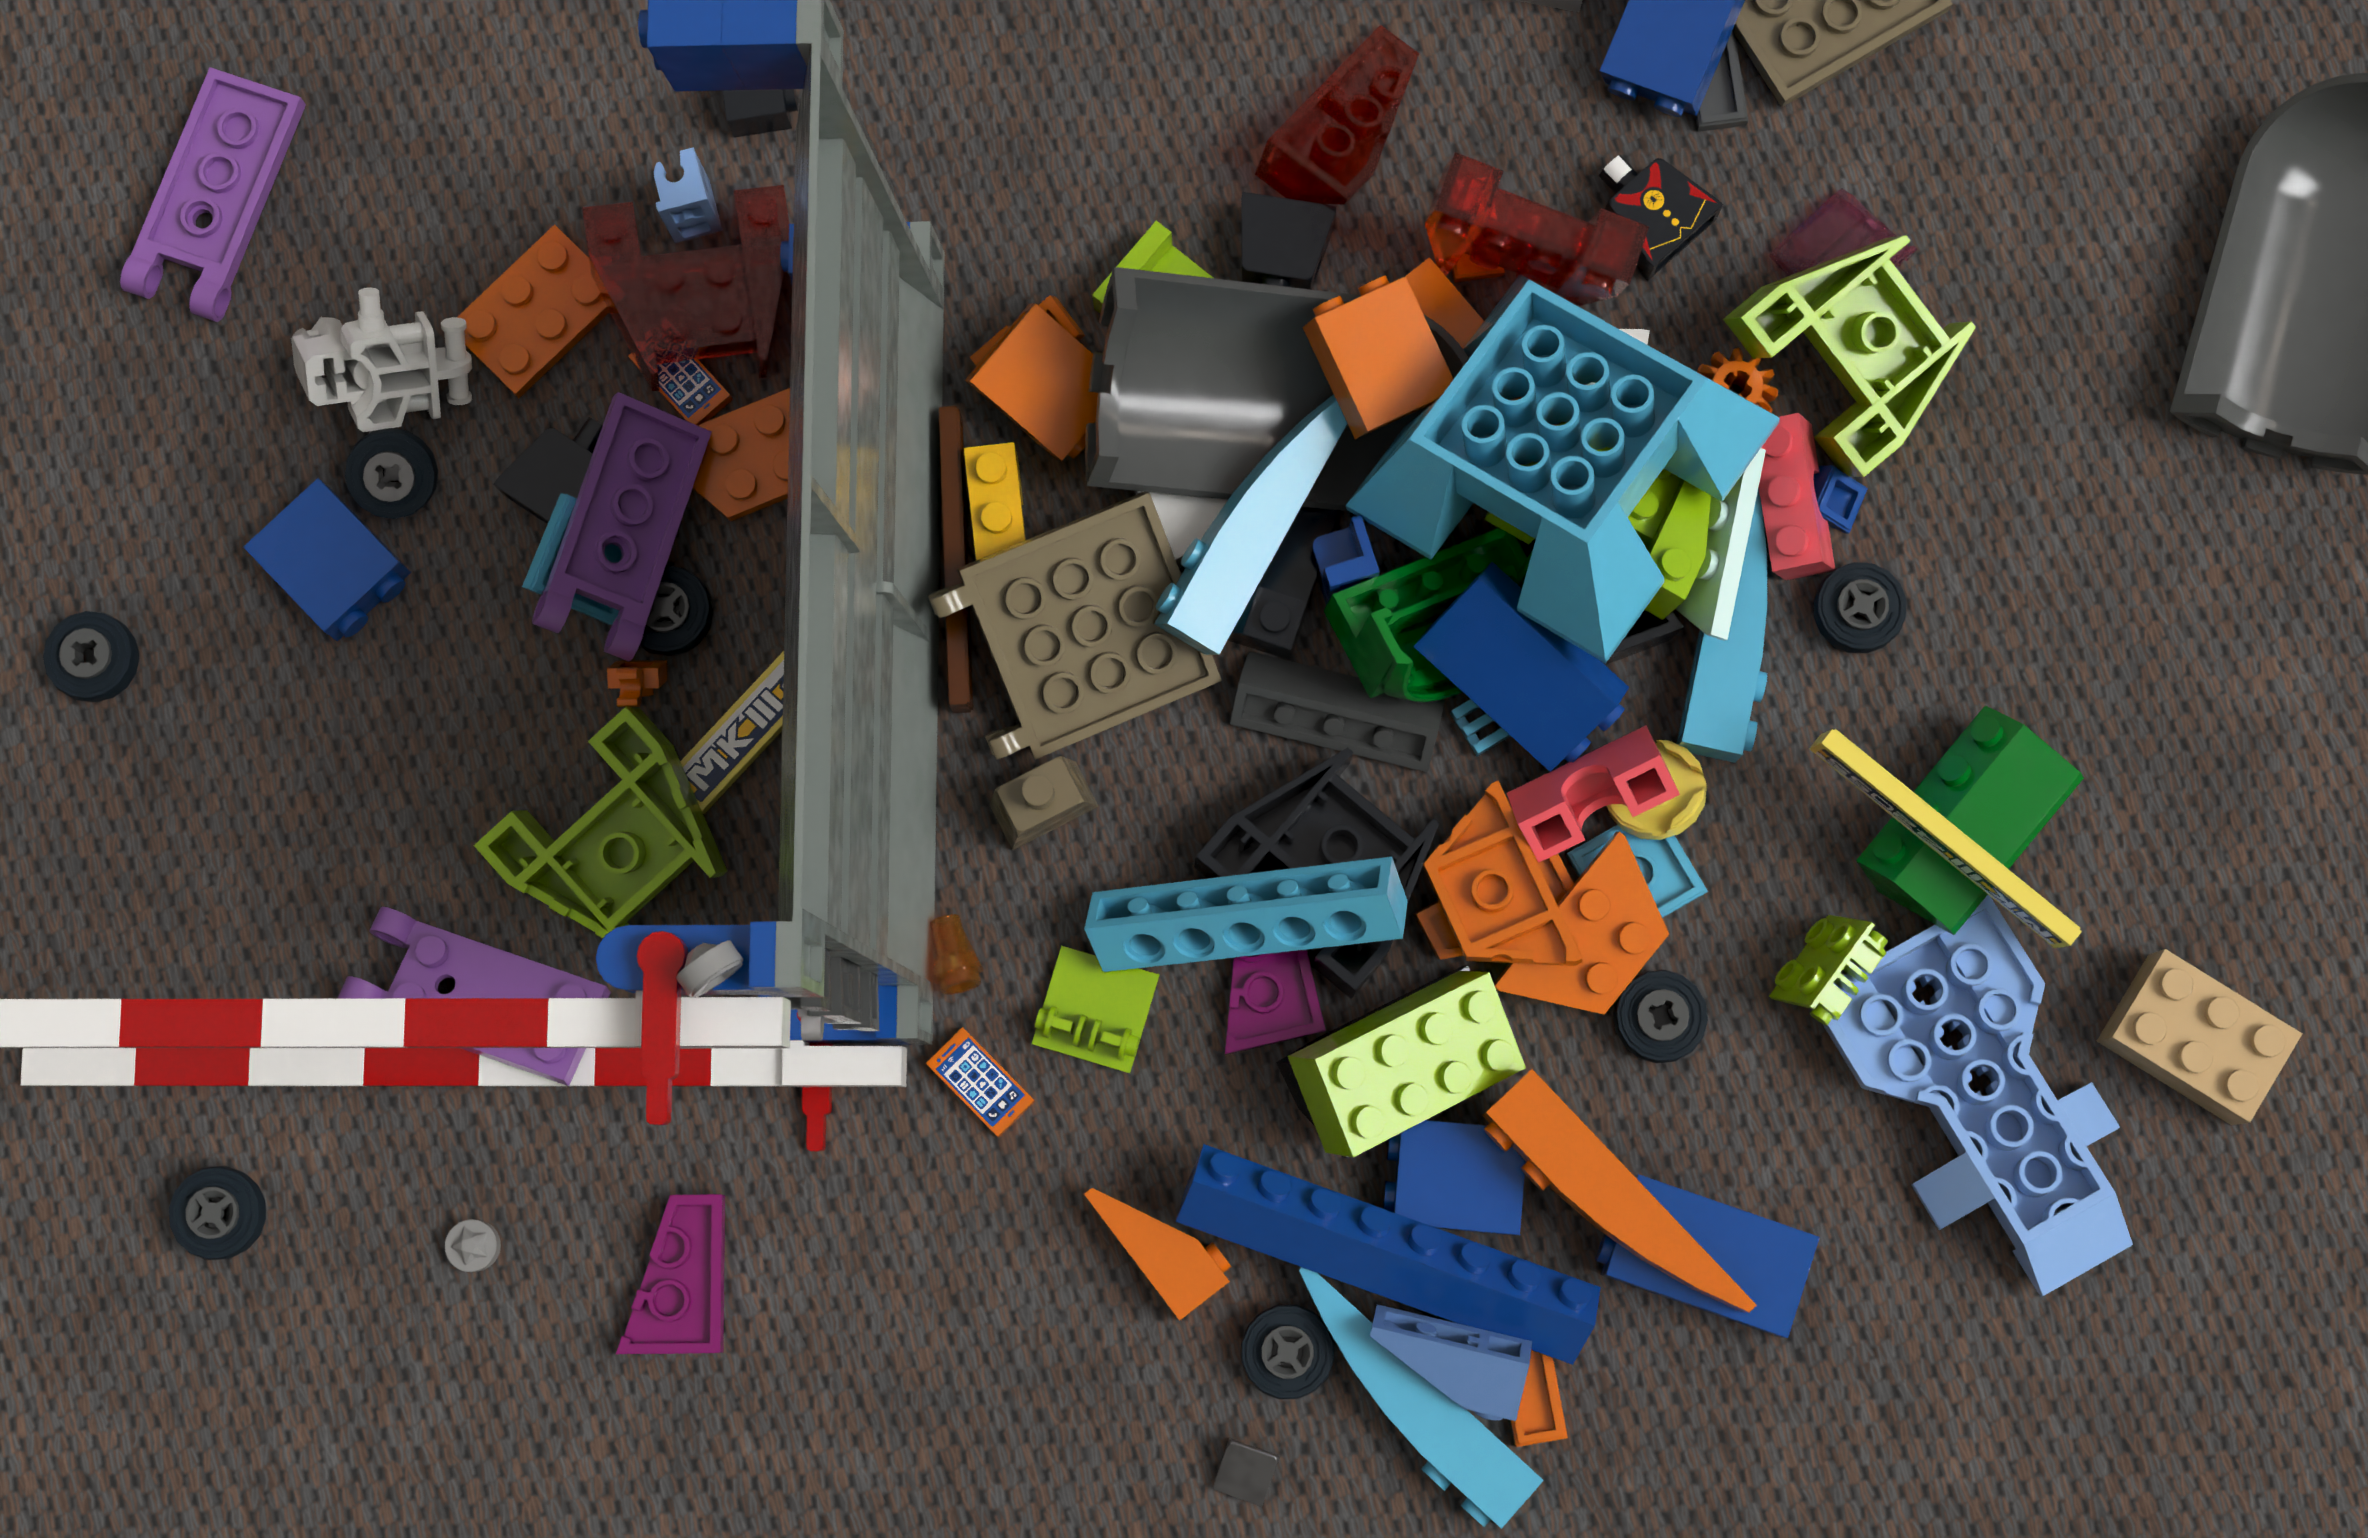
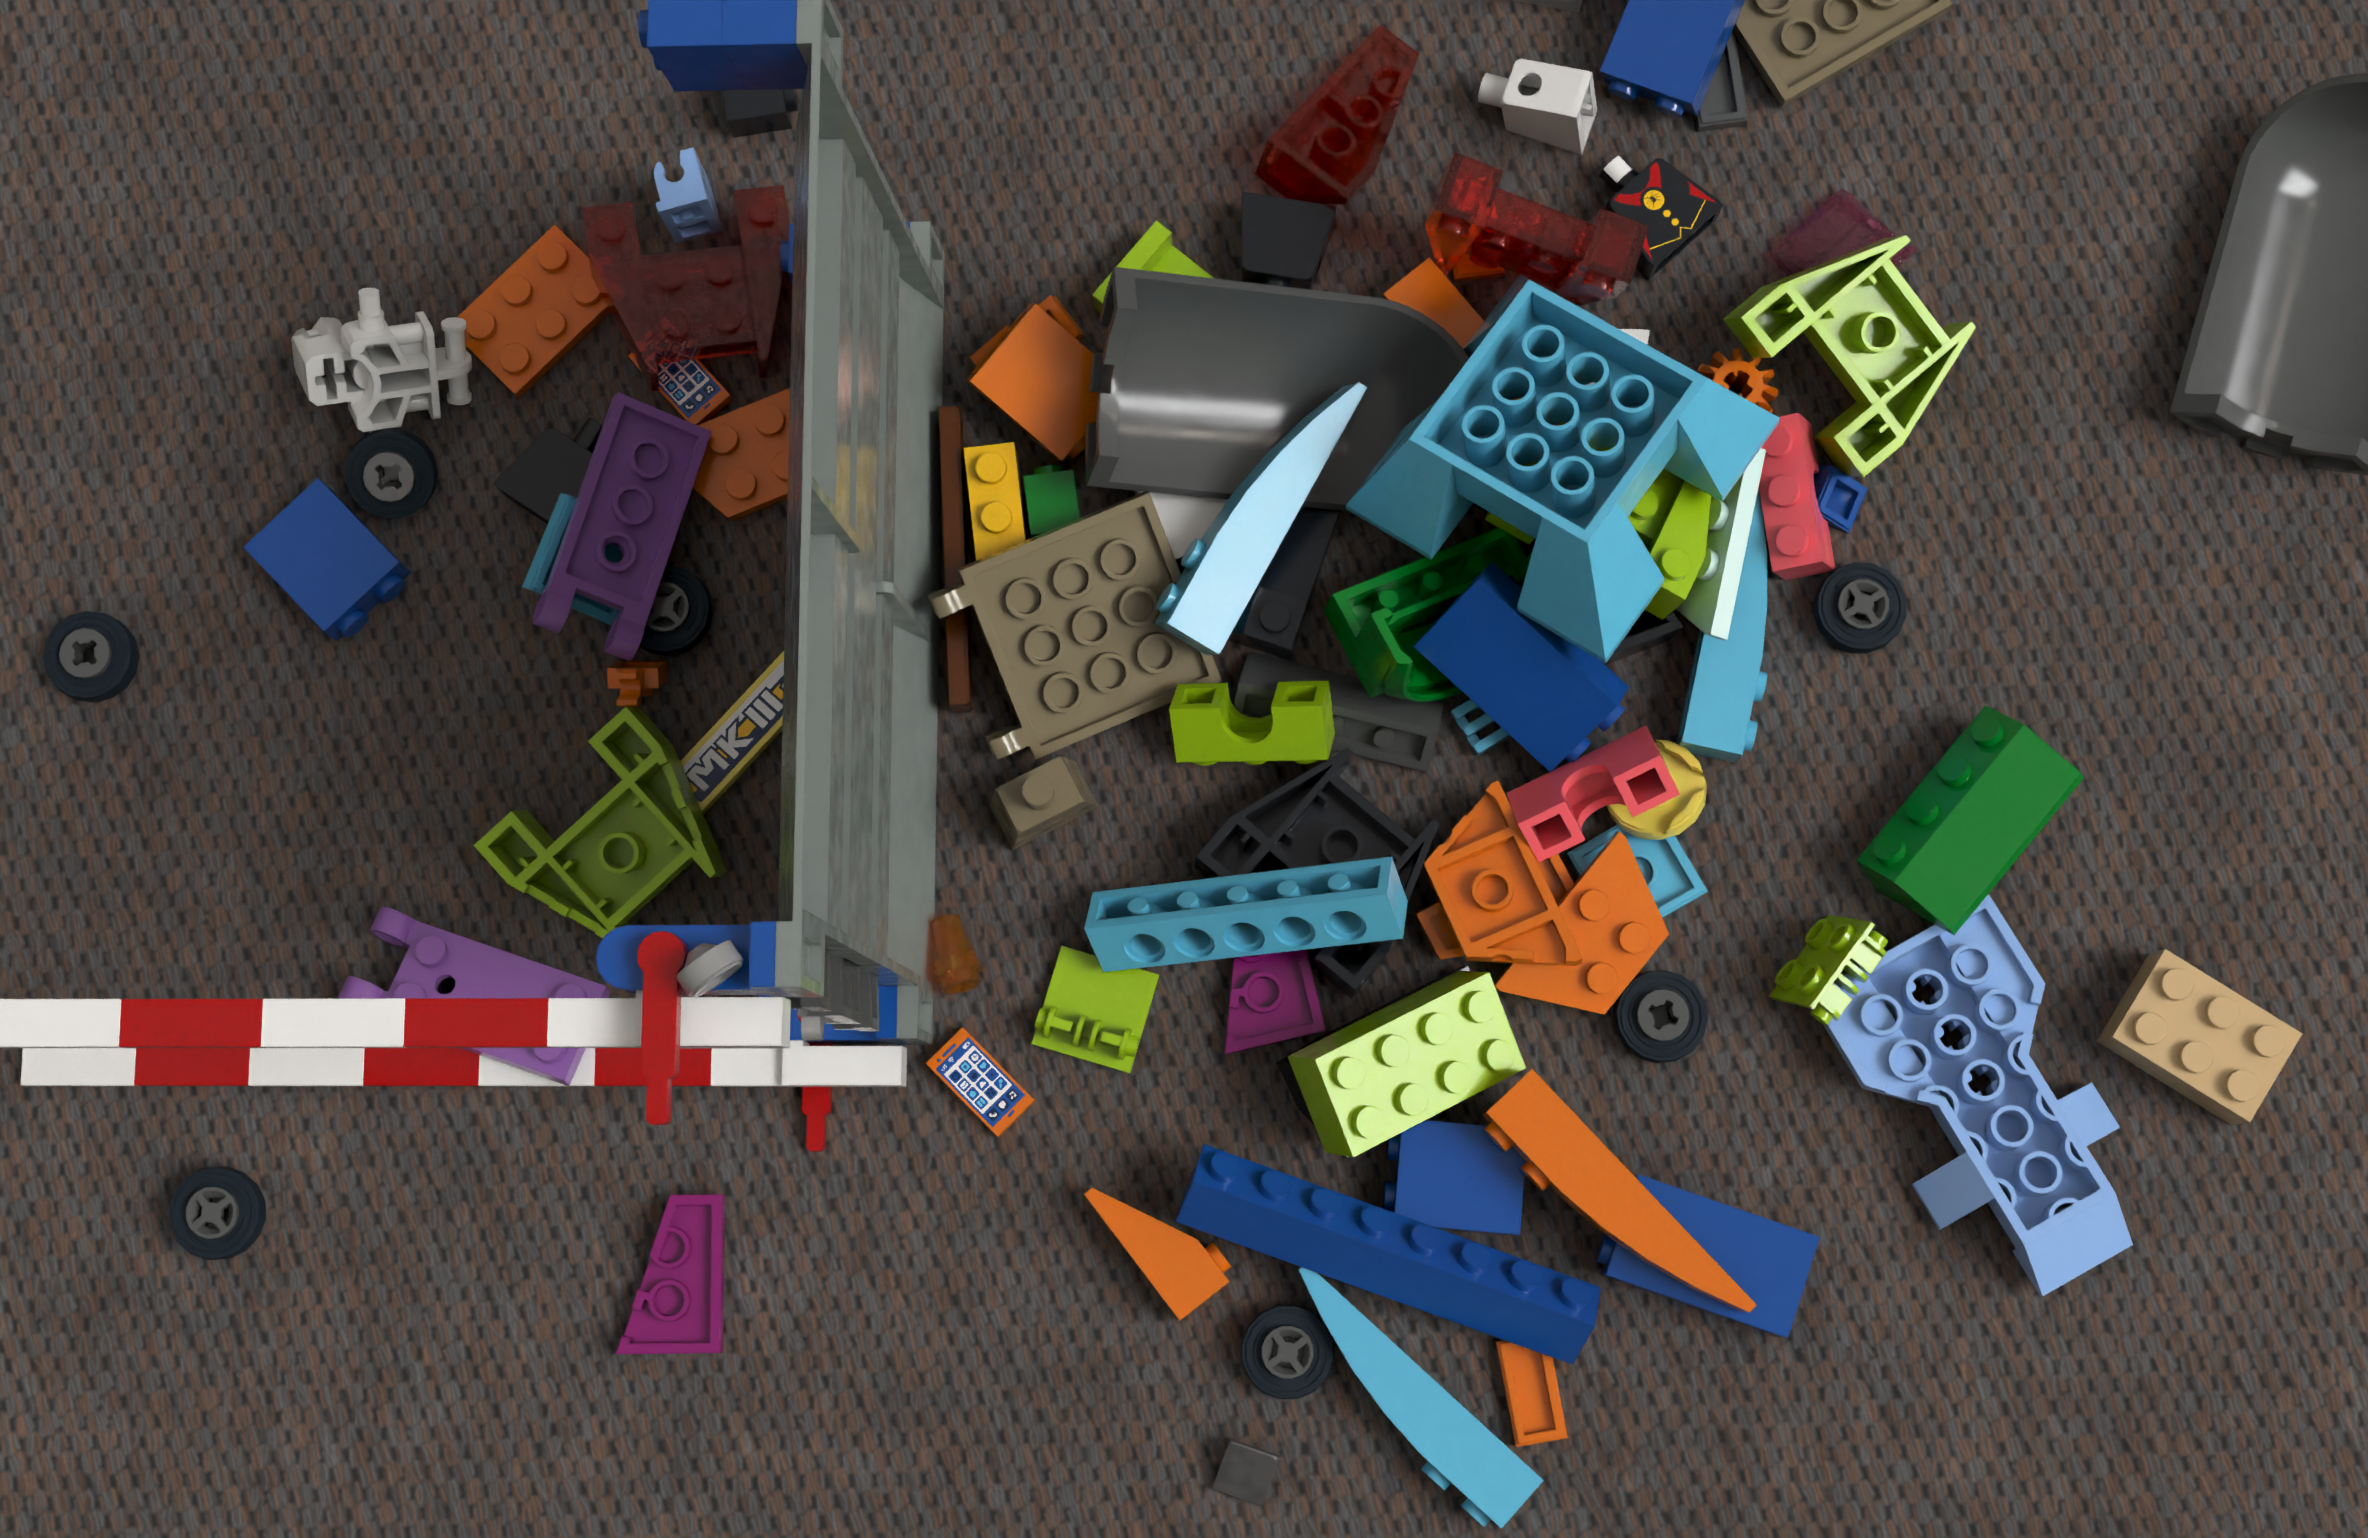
(218, 168): medium lavender hinge -> none
(472, 1245): light grey tile -> none
(1050, 498): none -> green brick
(1213, 731): none -> lime arch
(1345, 558): blue panel -> none
(1378, 354): orange brick -> none
(1466, 1363): medium blue slope -> none
(1544, 102): none -> white torso
(1945, 839): light yellow tile -> none

